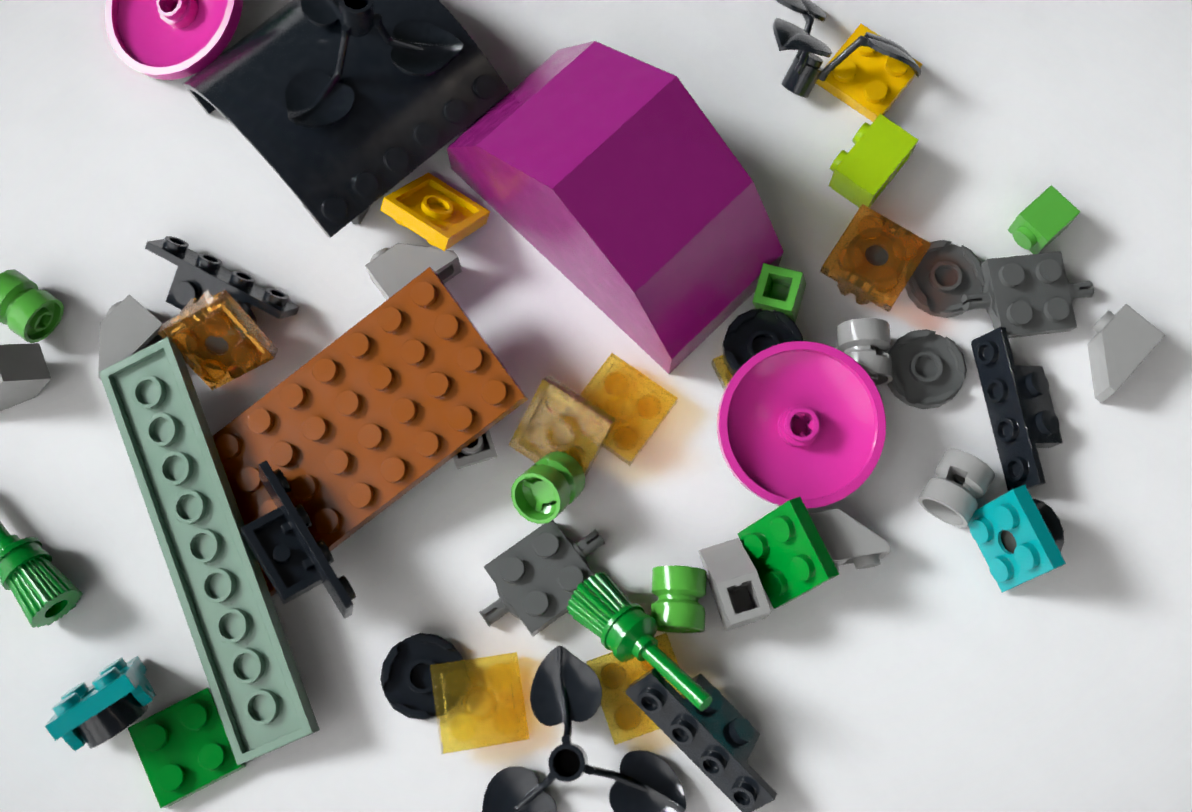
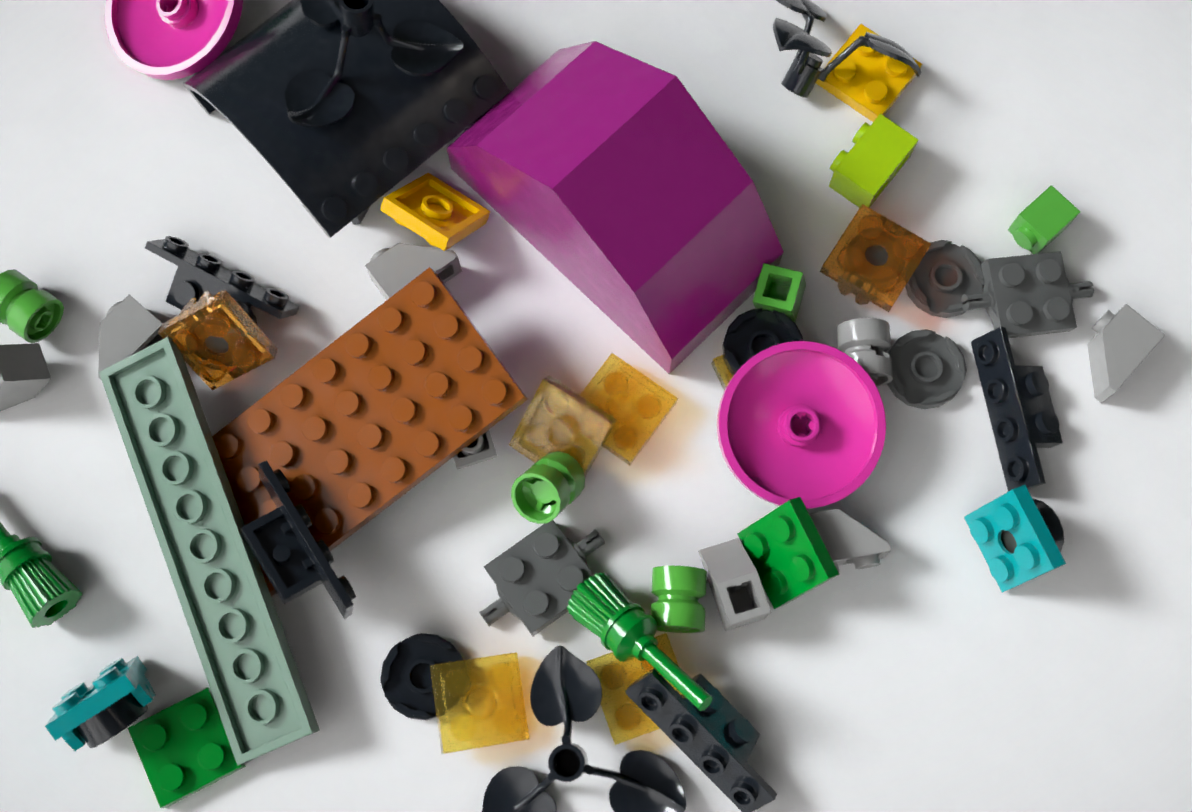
(958, 484): light grey wheel -> none

